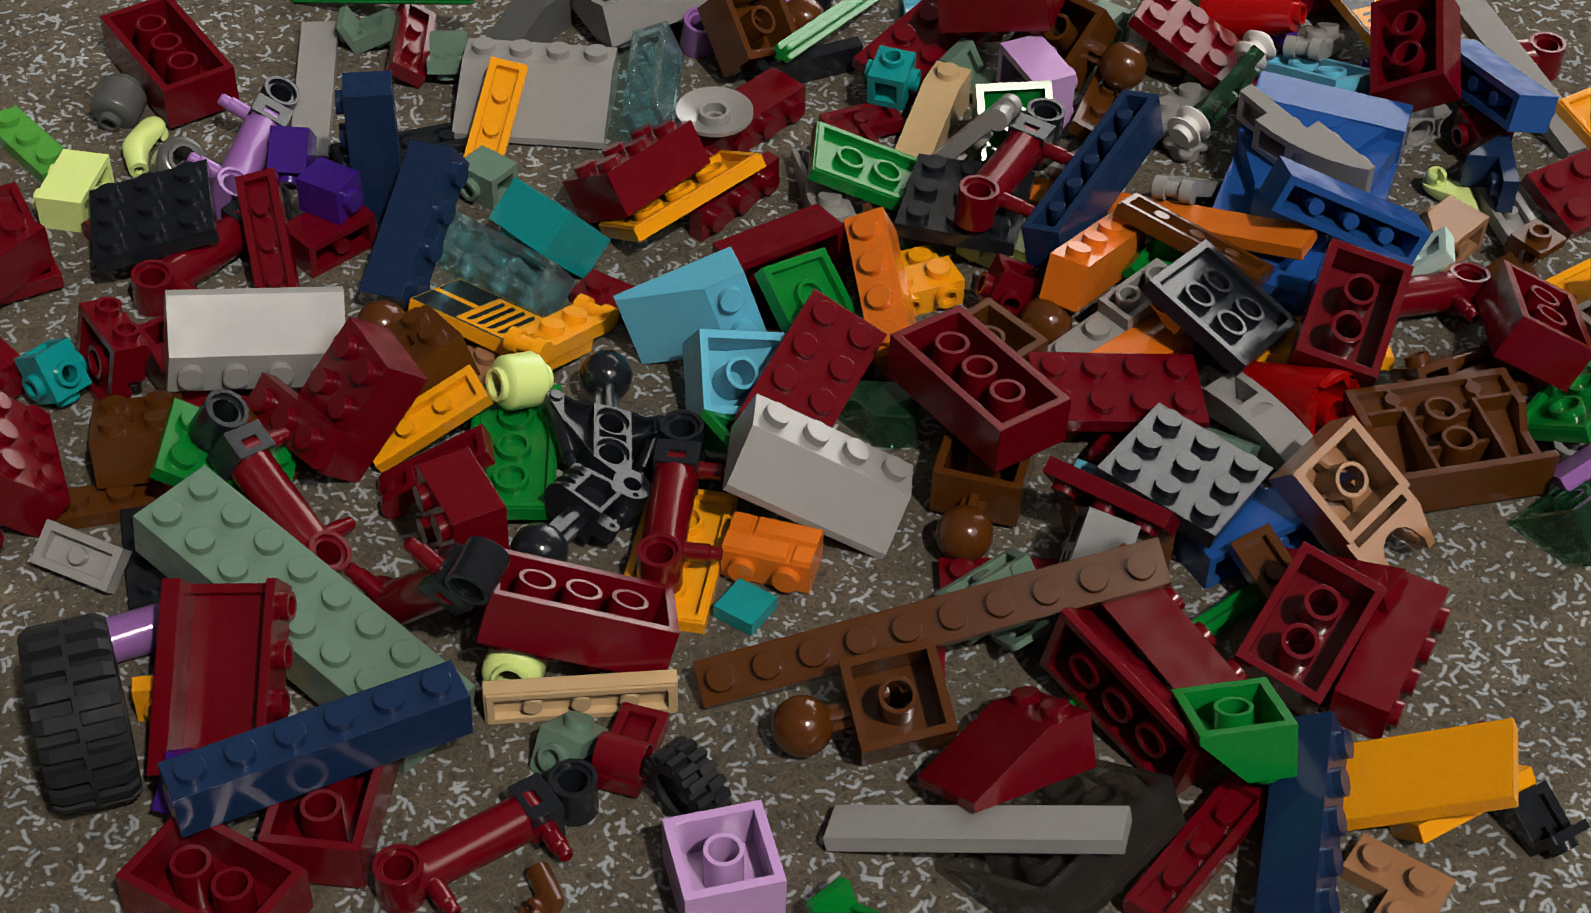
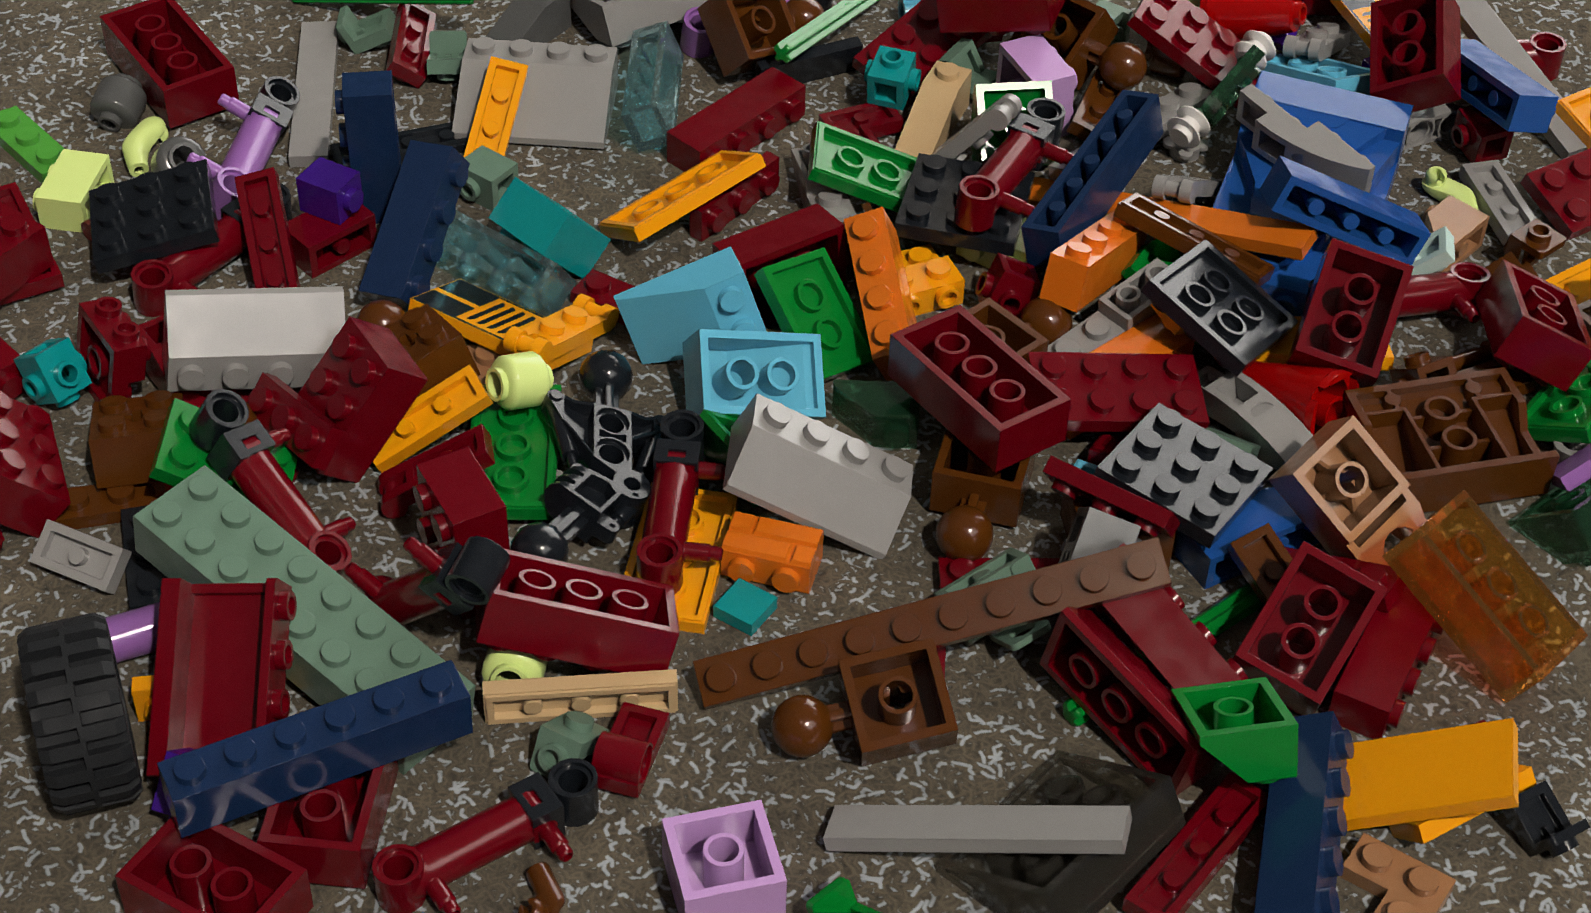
(290, 152): dark purple brick -> none
(636, 170): dark red brick -> none
(685, 778): black tyre -> none
(715, 111): light grey dish -> none
(819, 360): dark red plate -> none
(1012, 750): dark red slope -> none
(1485, 597): none -> clear orange brick
(1495, 168): dark blue slope -> none

